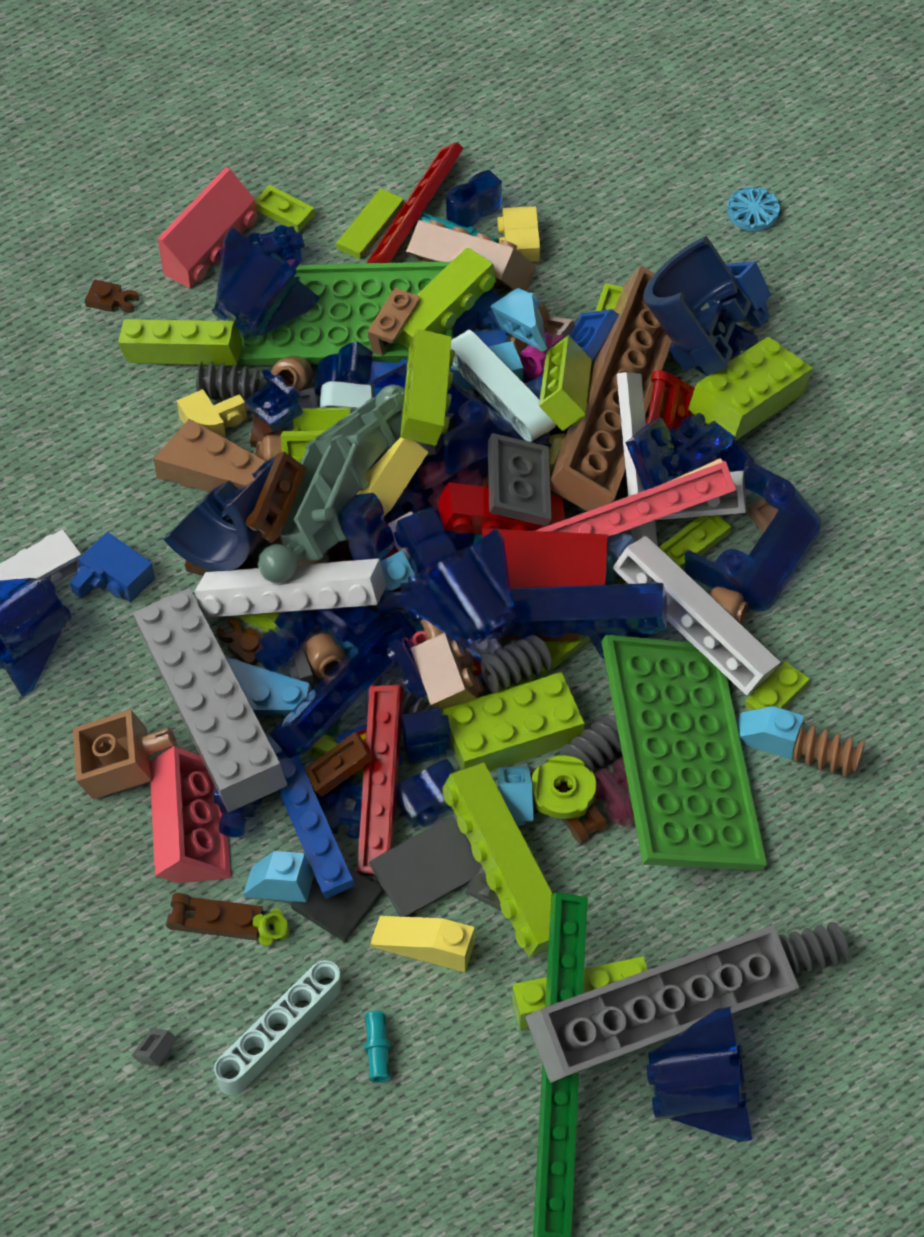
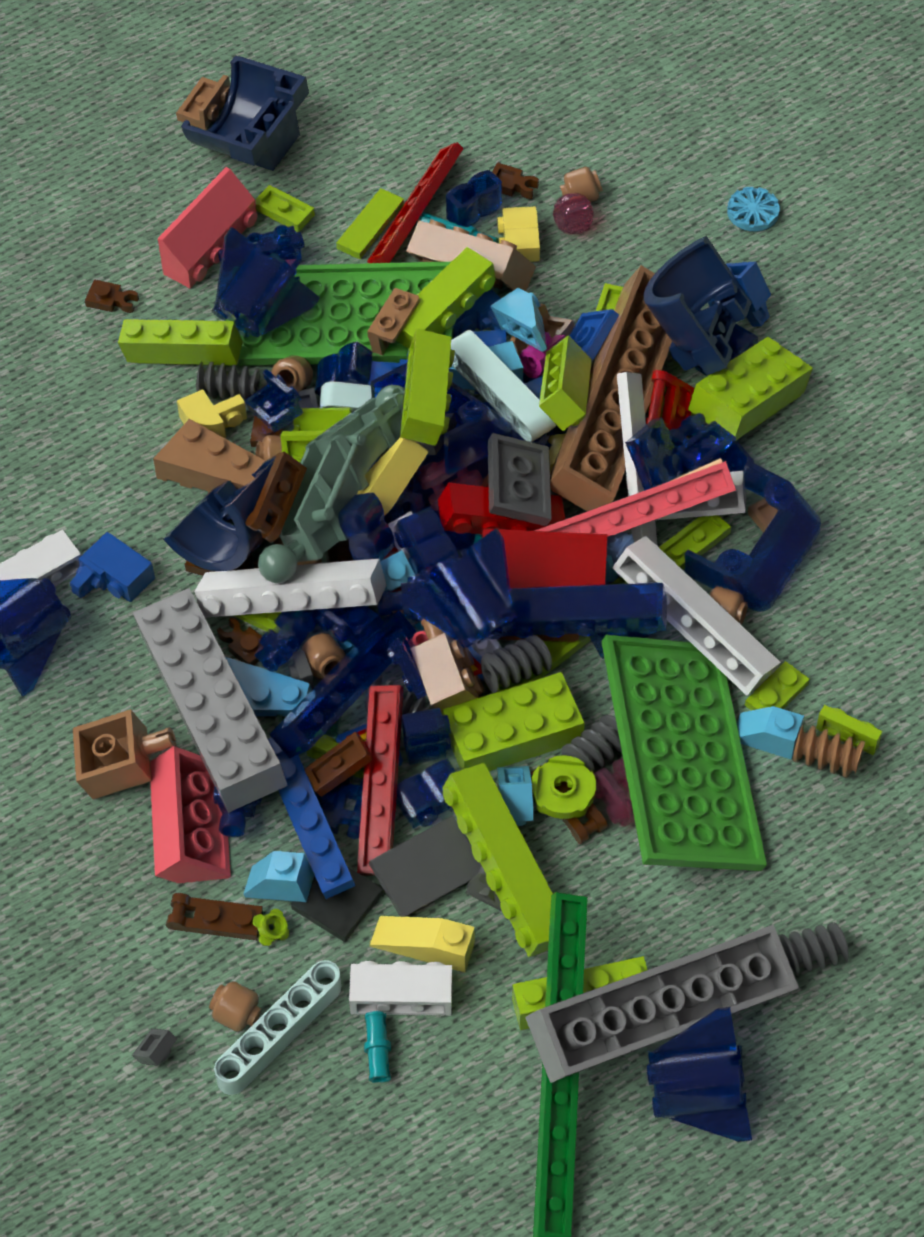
(204, 102): none -> medium nougat bracket
(235, 1006): none -> medium nougat head
(258, 115): none -> dark blue piece
(401, 988): none -> white brick
(513, 181): none -> reddish brown plate
(573, 213): none -> clear pink piece
(582, 182): none -> medium nougat head
(838, 721): none -> lime plate

